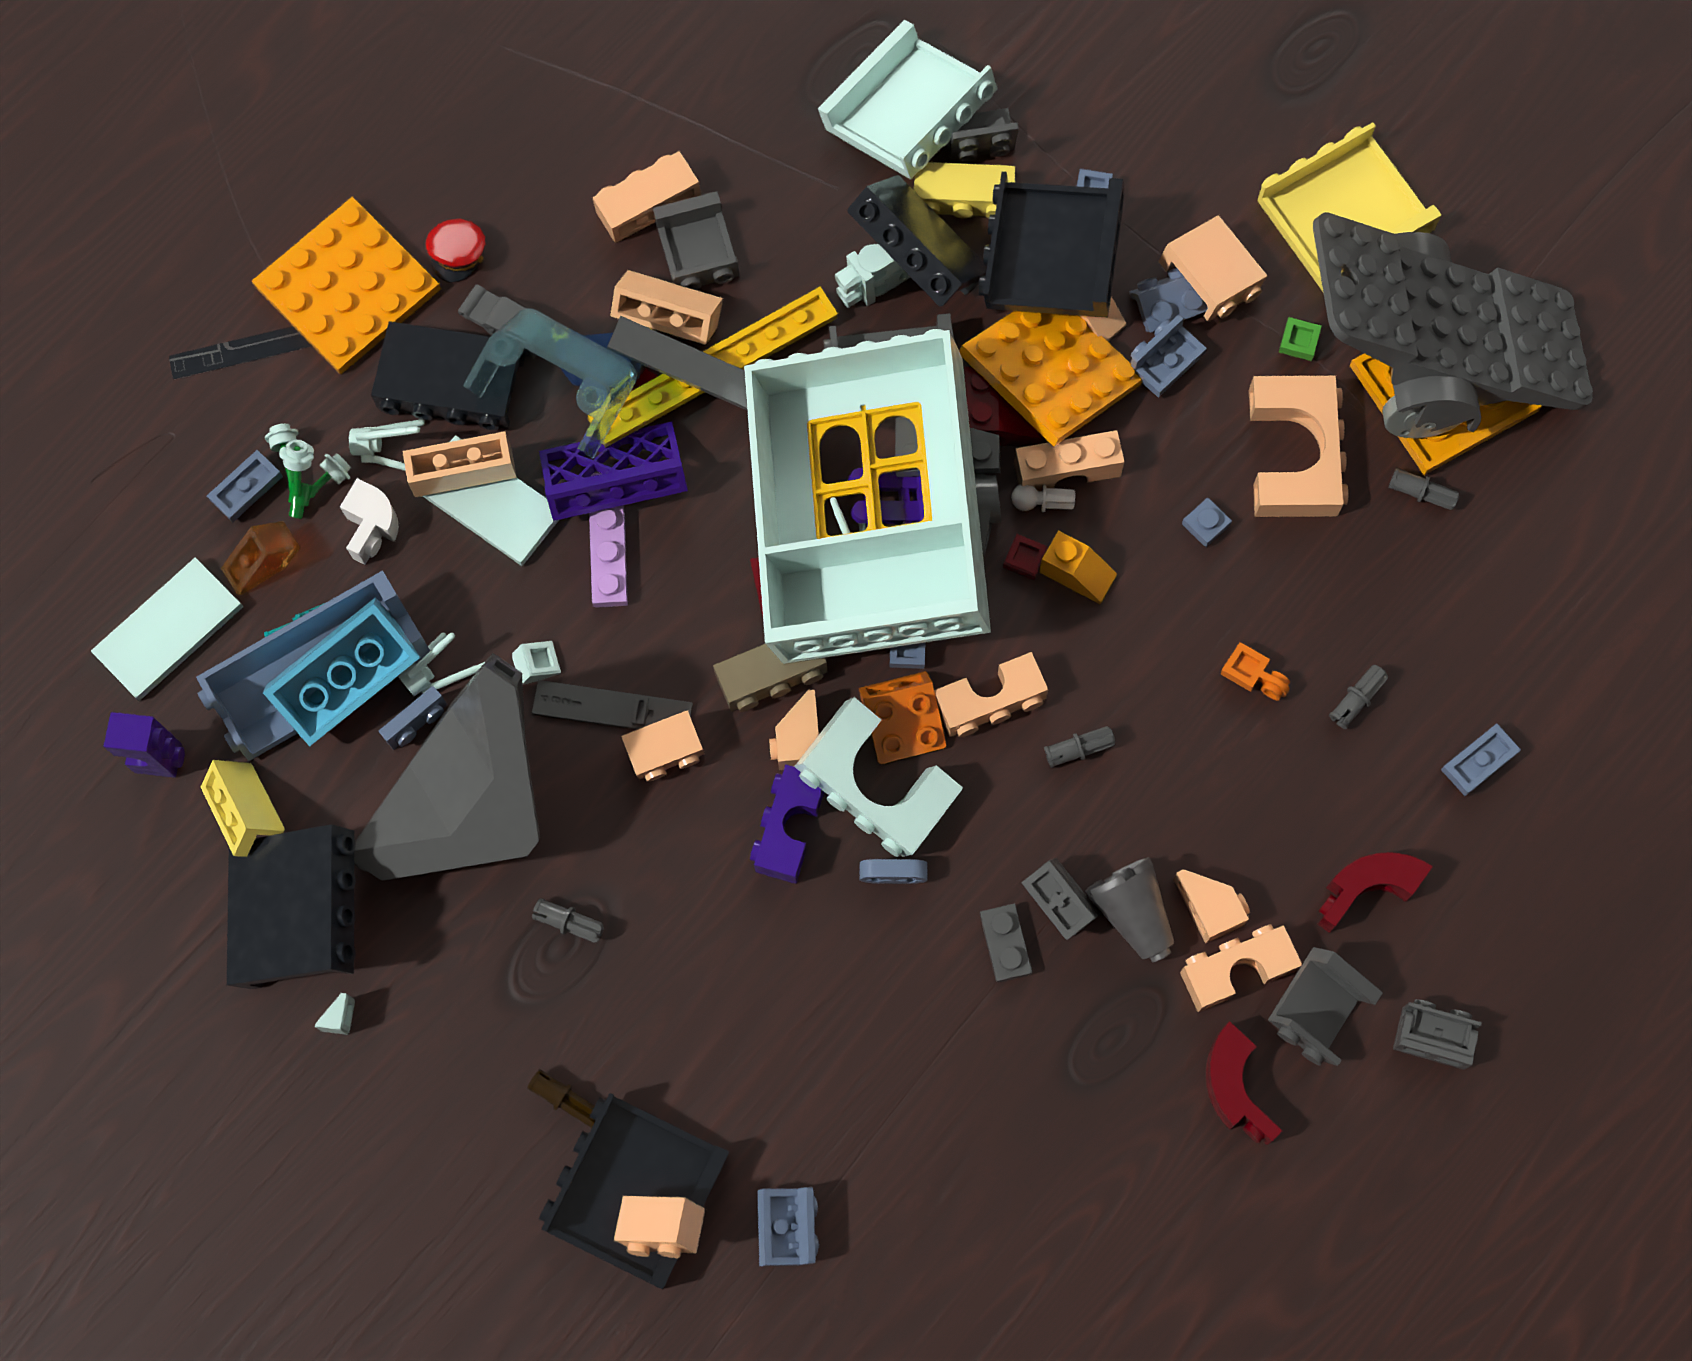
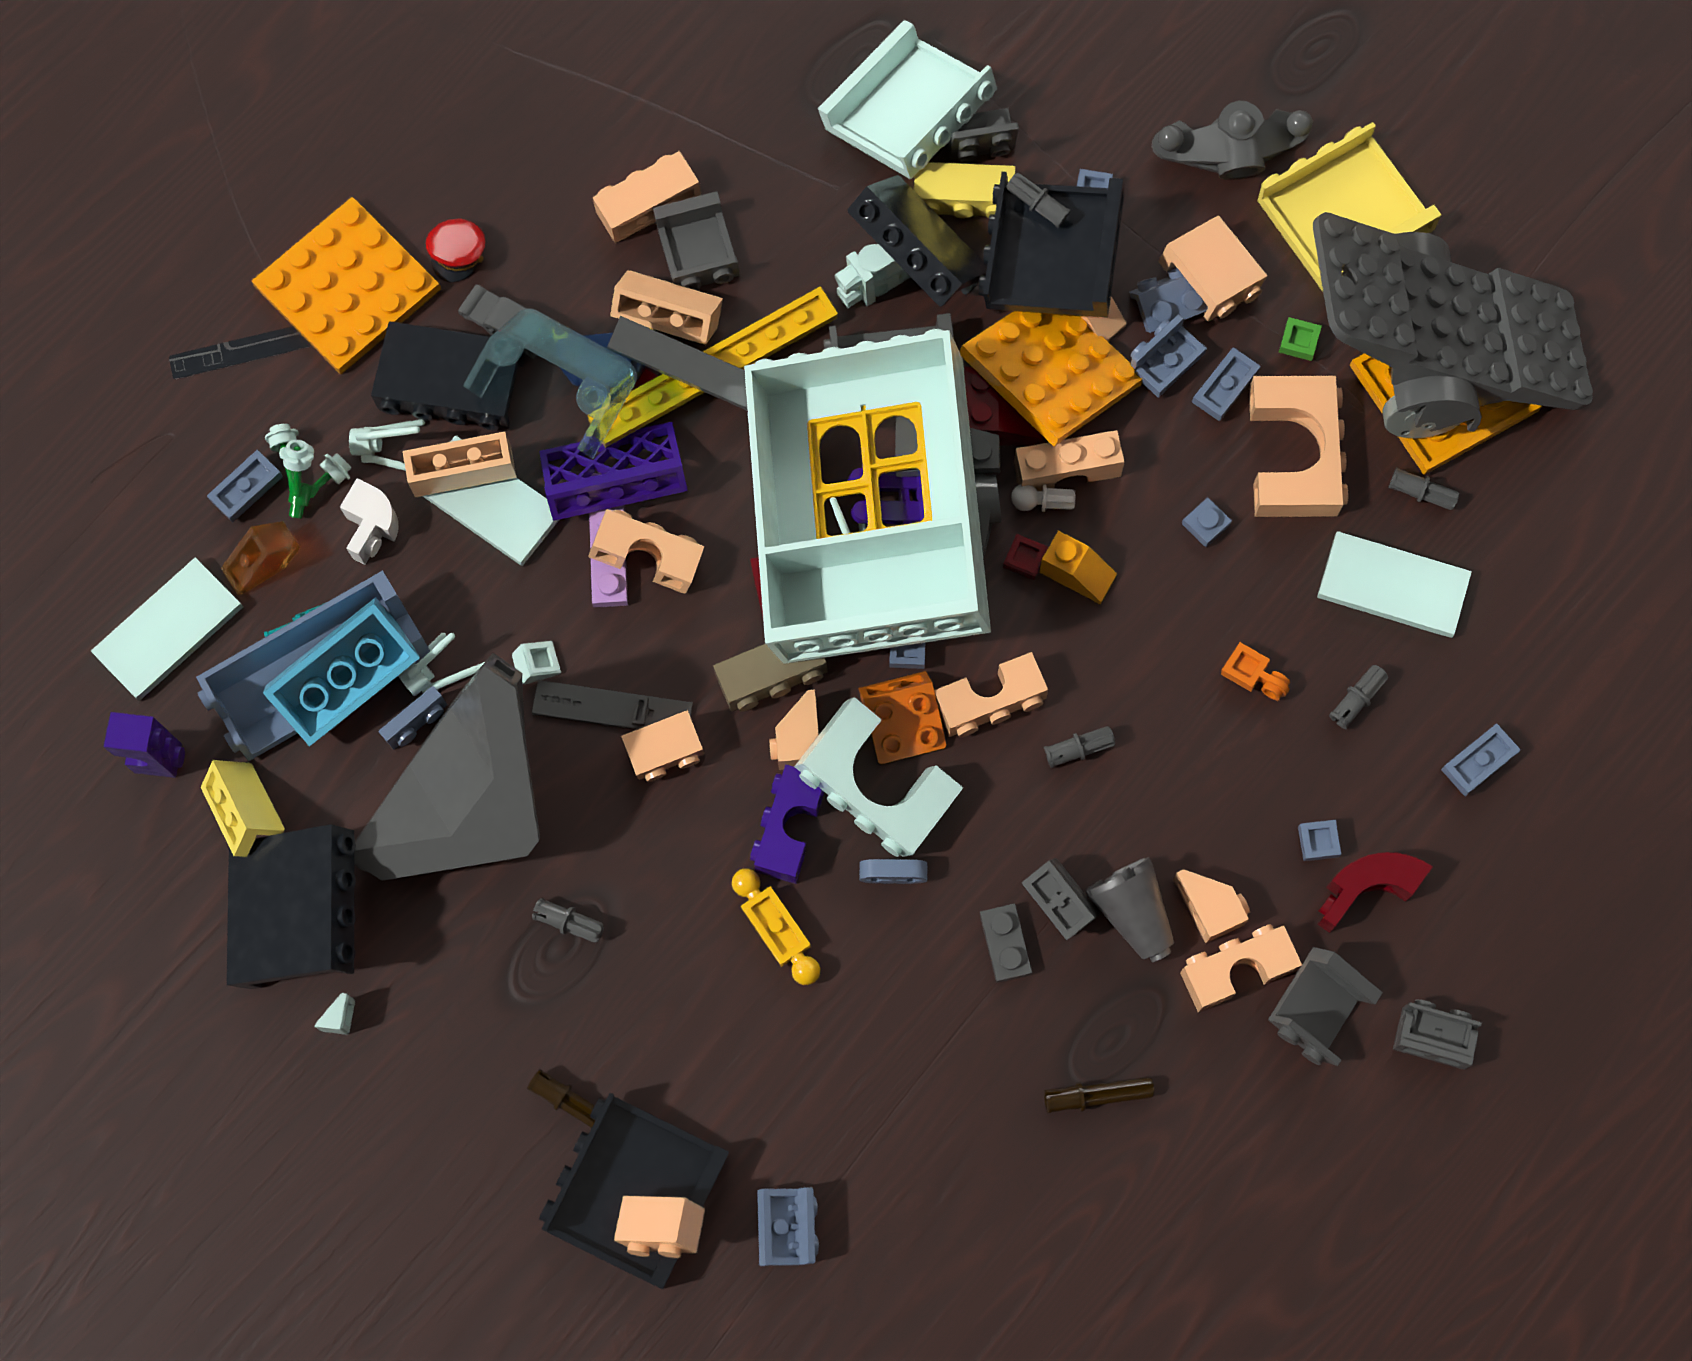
(674, 555): none -> light nougat arch
(776, 926): none -> yellow plate
(1038, 199): none -> dark grey axle
(1082, 1096): none -> dark brown axle
(1226, 384): none -> sand blue plate
(1227, 1089): dark red arch -> none
(1235, 142): none -> dark grey piece
(1319, 840): none -> sand blue plate
(1394, 584): none -> light aqua tile

